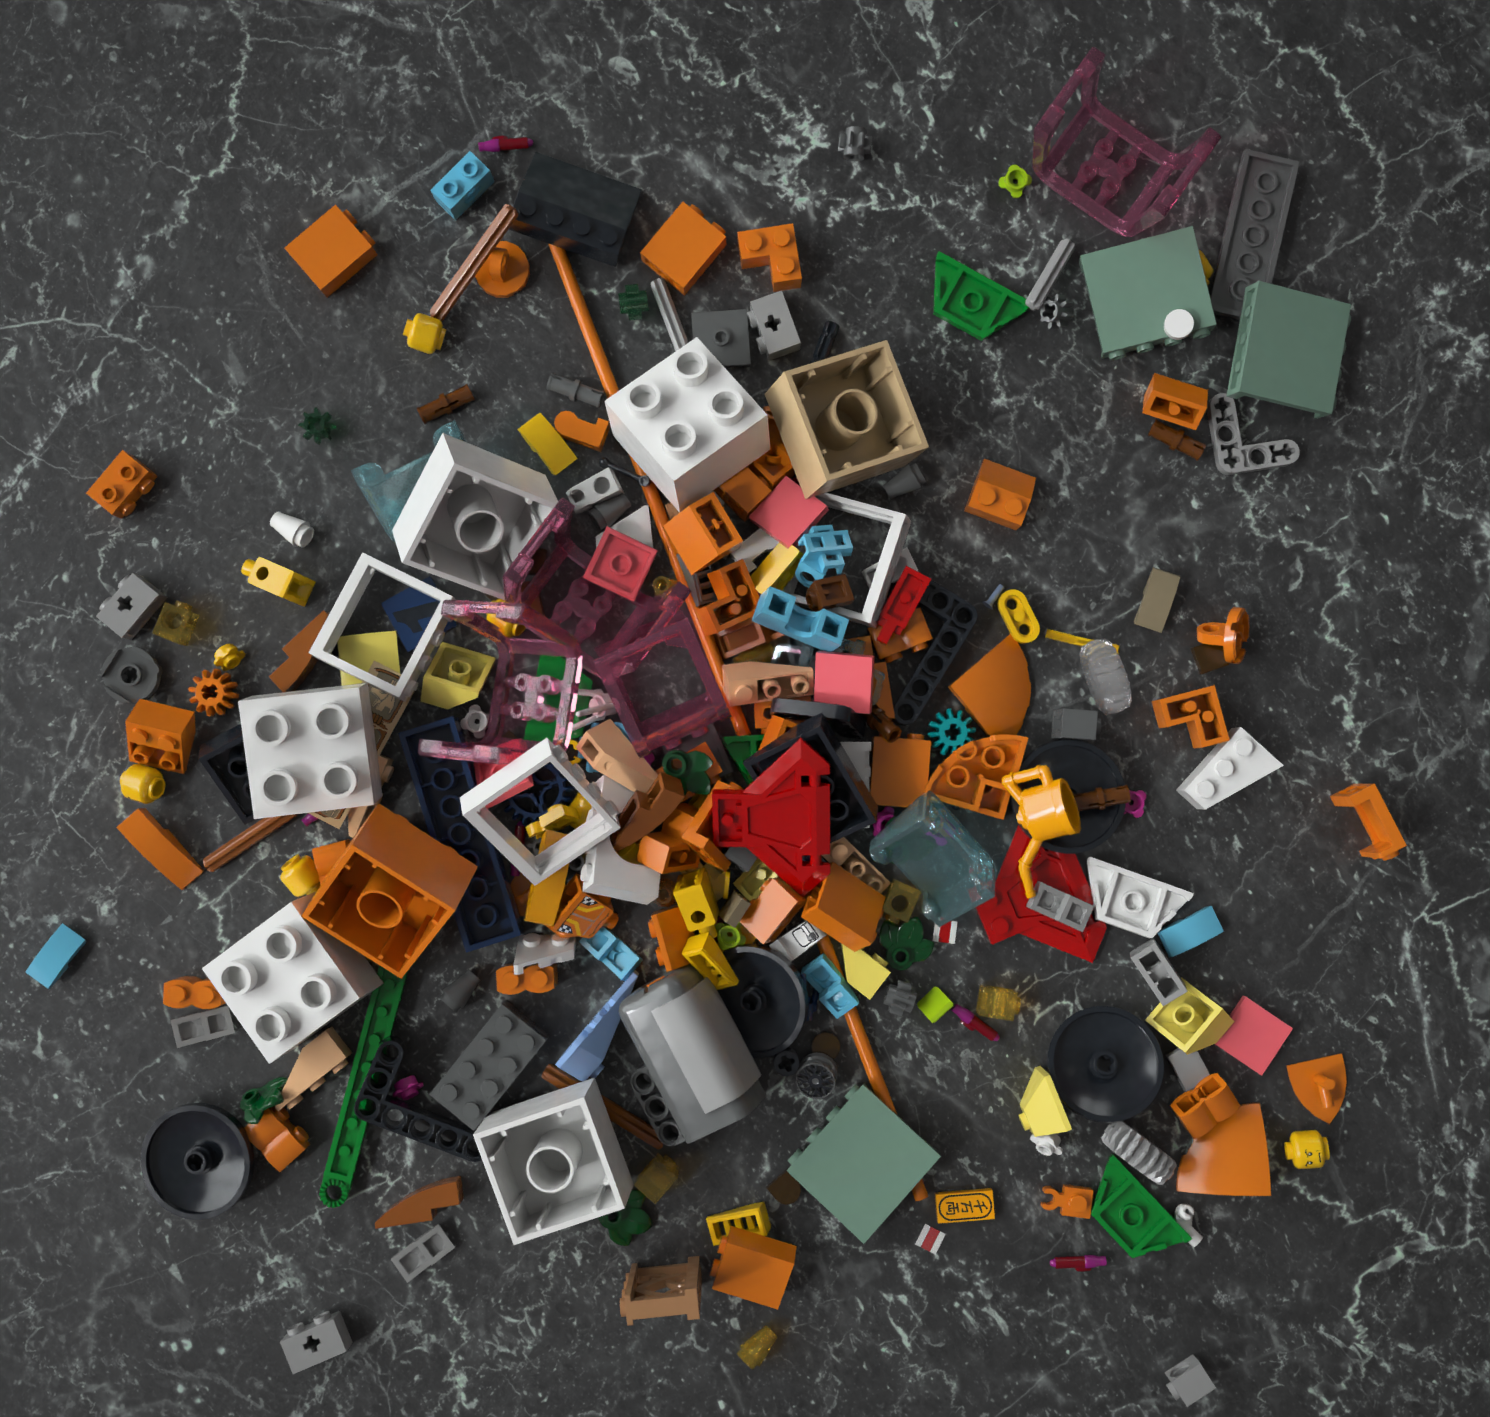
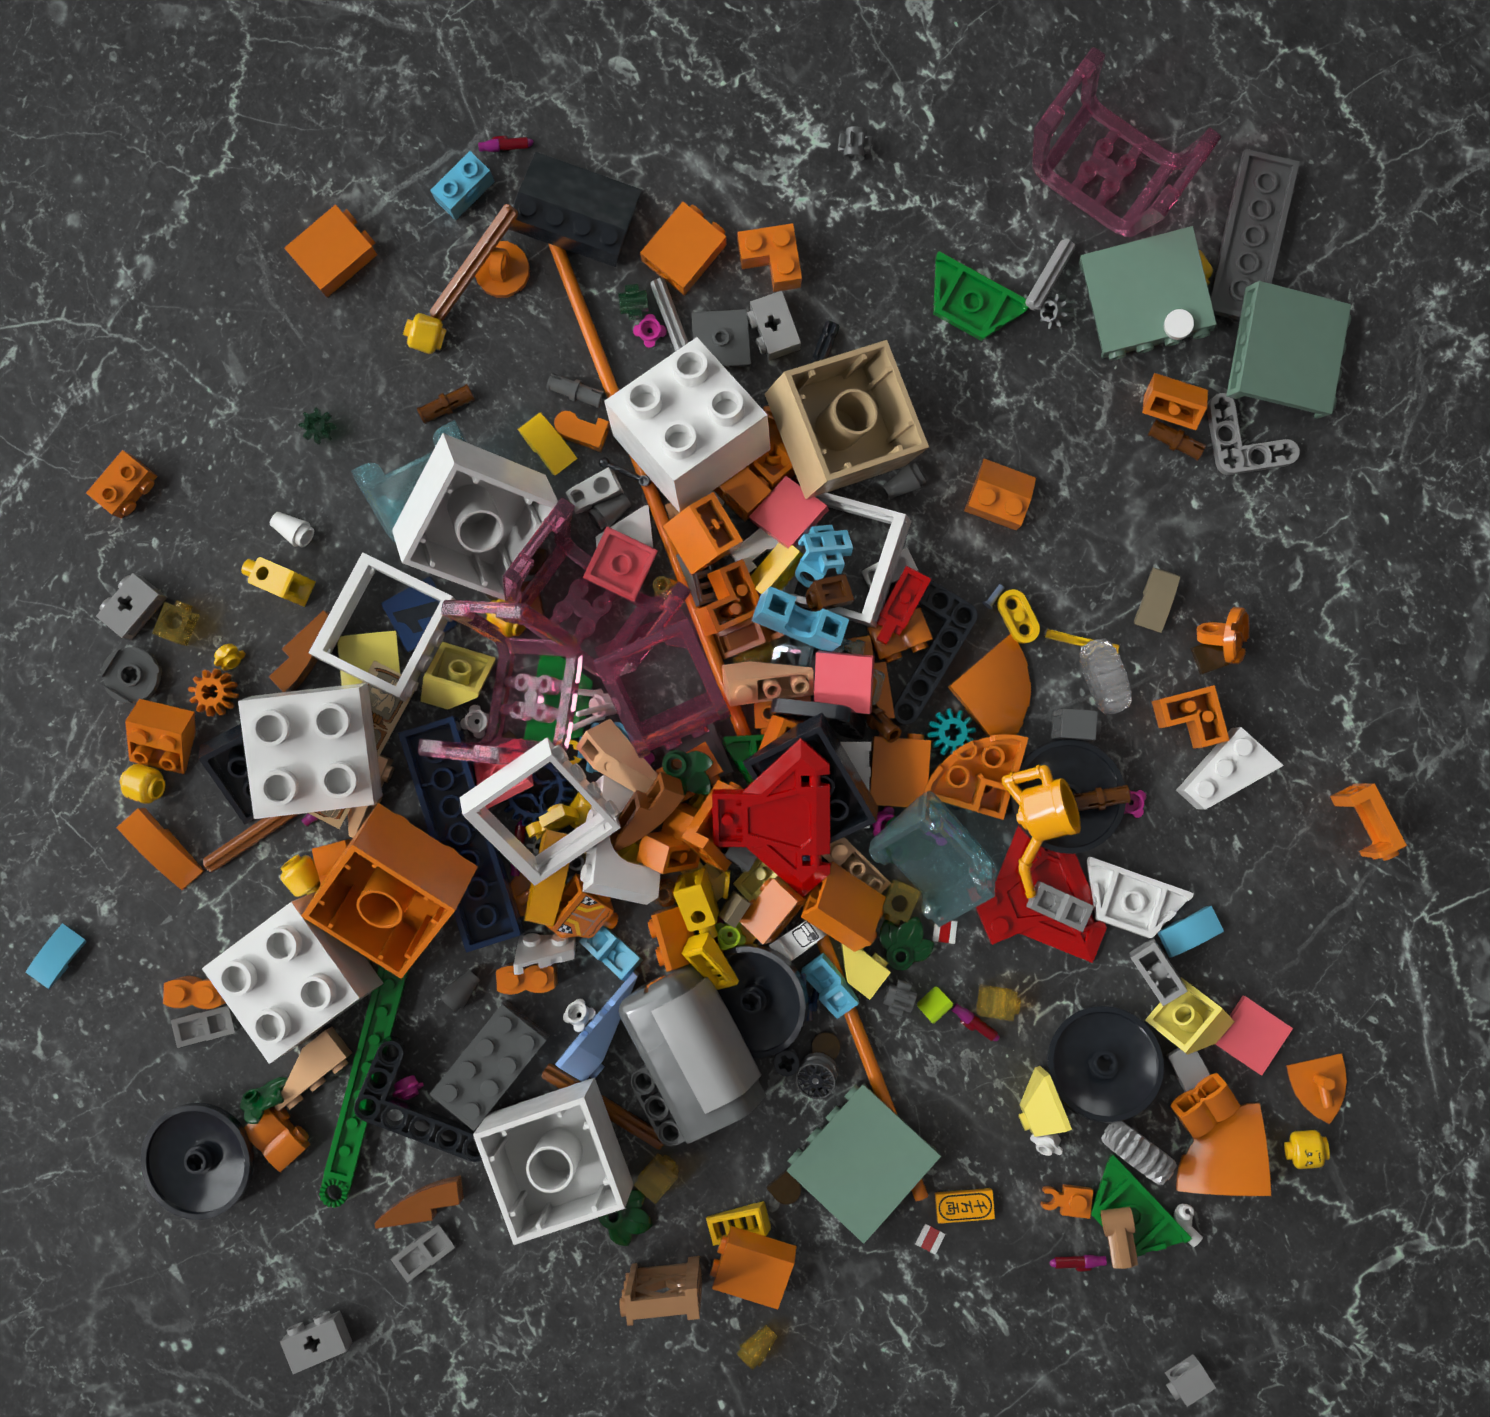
(572, 1012): none -> white plate
(649, 322): none -> dark pink plate
(1020, 175): lime plate -> none
(1119, 1229): none -> medium nougat piece

